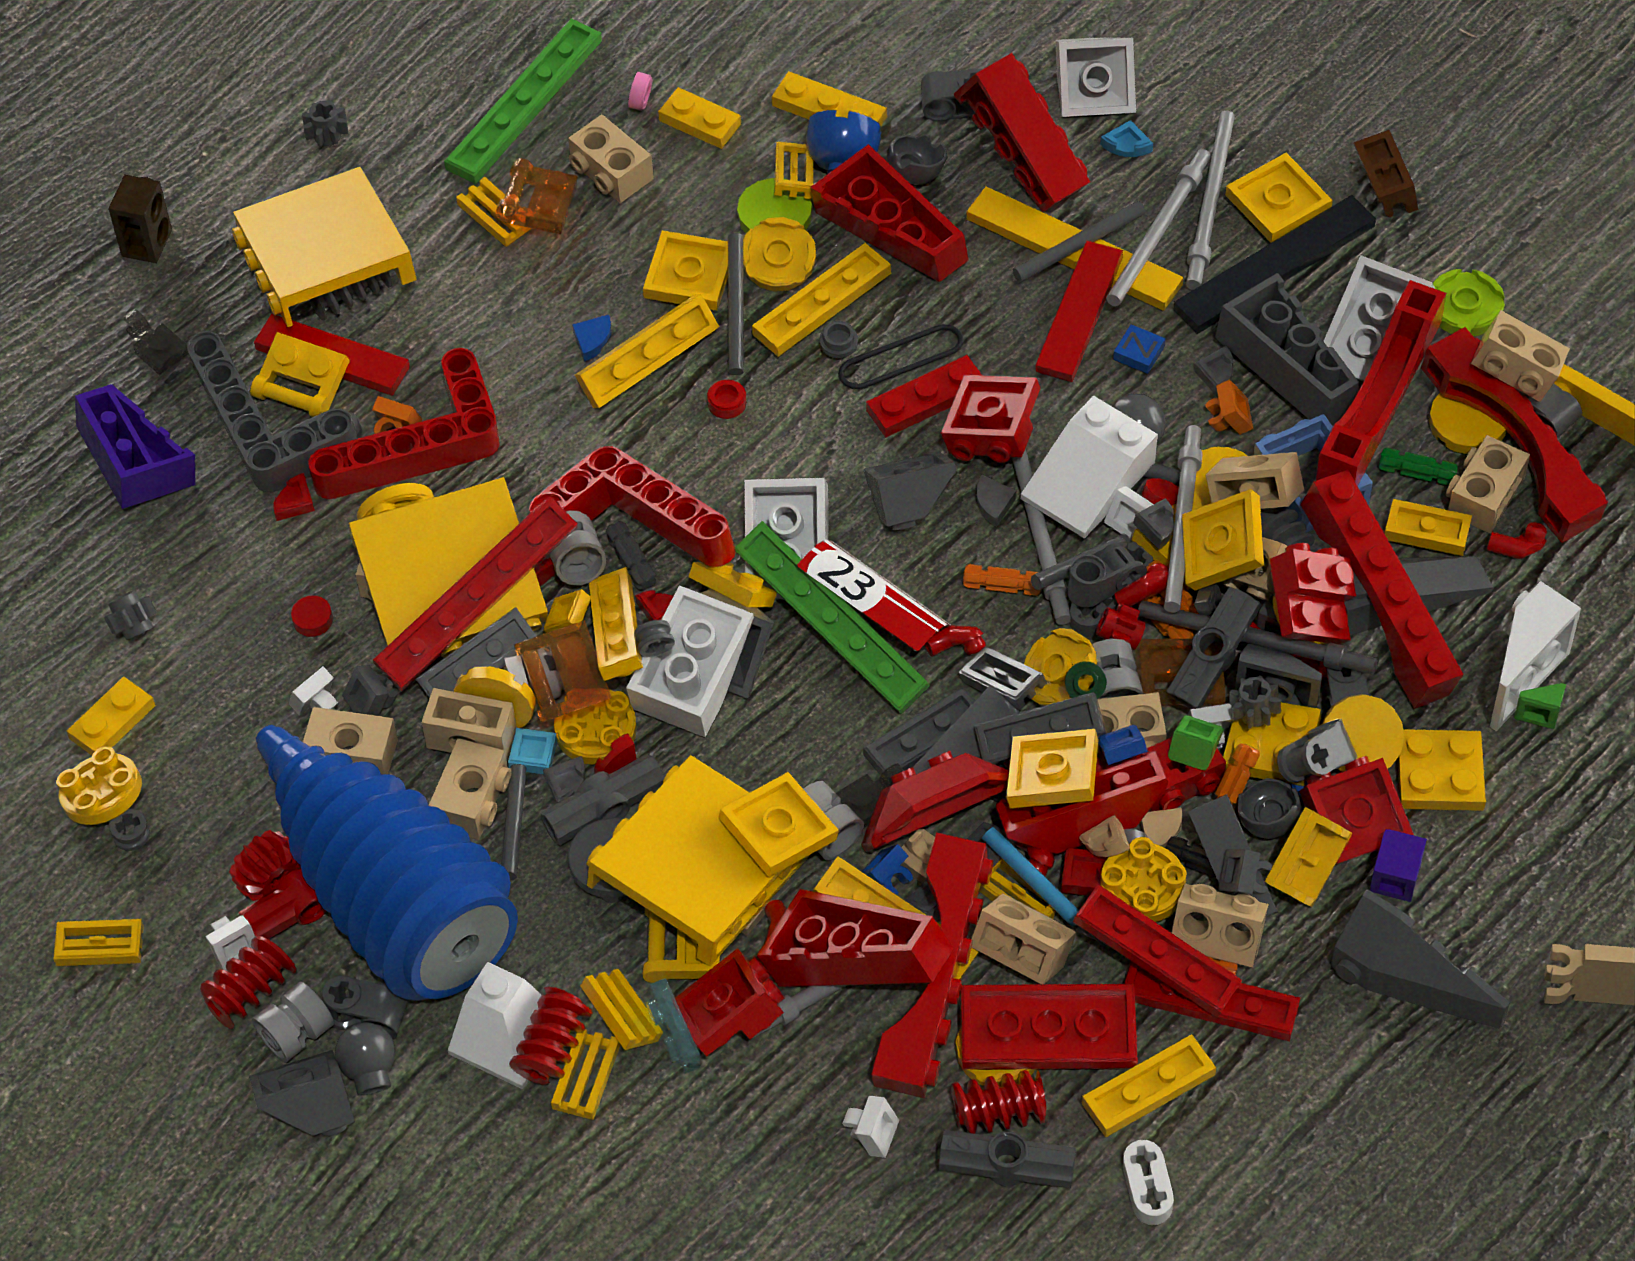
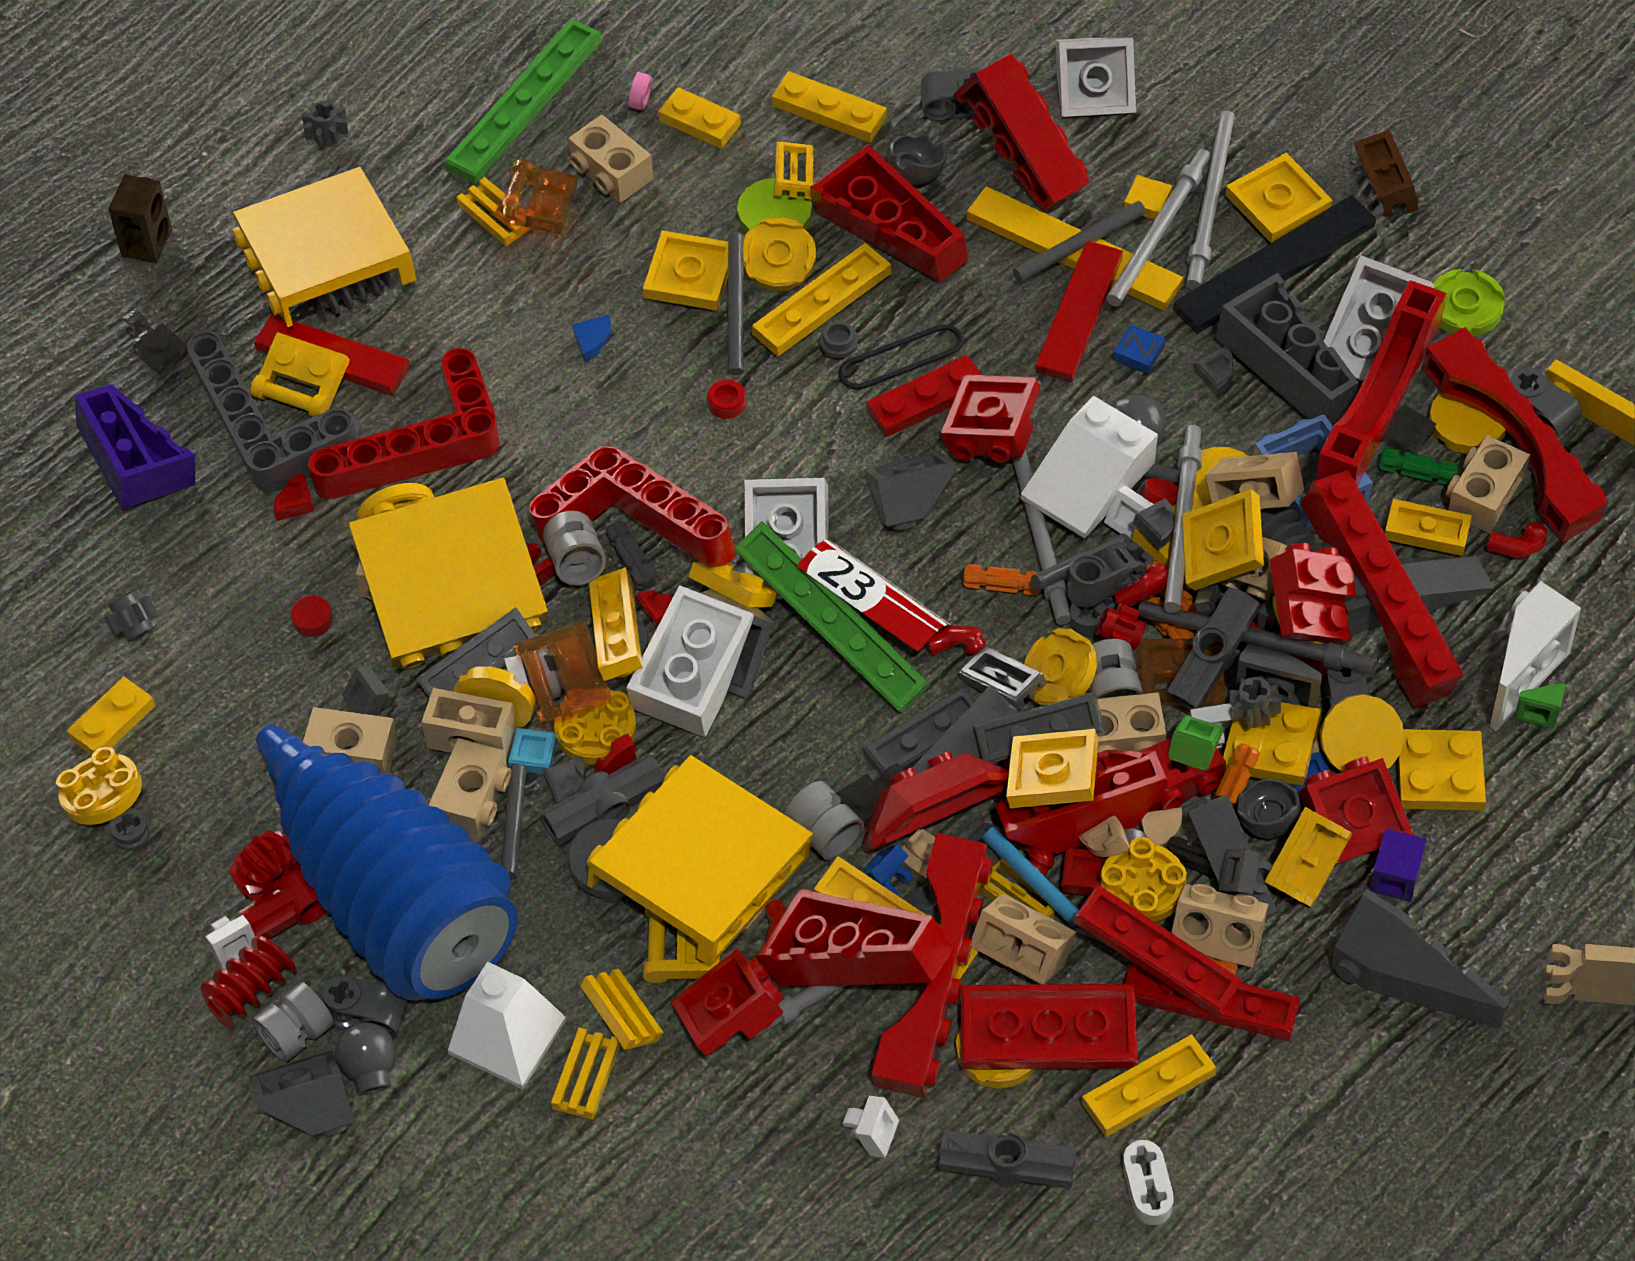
(98, 949): yellow tile -> none
(314, 693): white tile -> none
(393, 414): orange tile -> none
(475, 593): red tile -> none
(549, 1035): red piece -> none
(567, 610): yellow tile -> none
(647, 351): yellow plate -> none
(654, 638): dark grey bush -> none
(679, 1043): clear light blue plate -> none
(778, 824): yellow plate -> none
(836, 139): blue cylinder -> none
(994, 499): flat silver tile -> none
(999, 1102): red piece -> none
(1084, 668): dark green plate -> none
(1121, 744): blue tile -> none
(1127, 141): dark azure tile -> none
(1150, 193): none -> yellow tile
(1233, 409): orange tile -> none
(1317, 752): dark grey piece -> none
(1409, 430): none -> clear smoke plate
(1520, 356): tan brick -> none

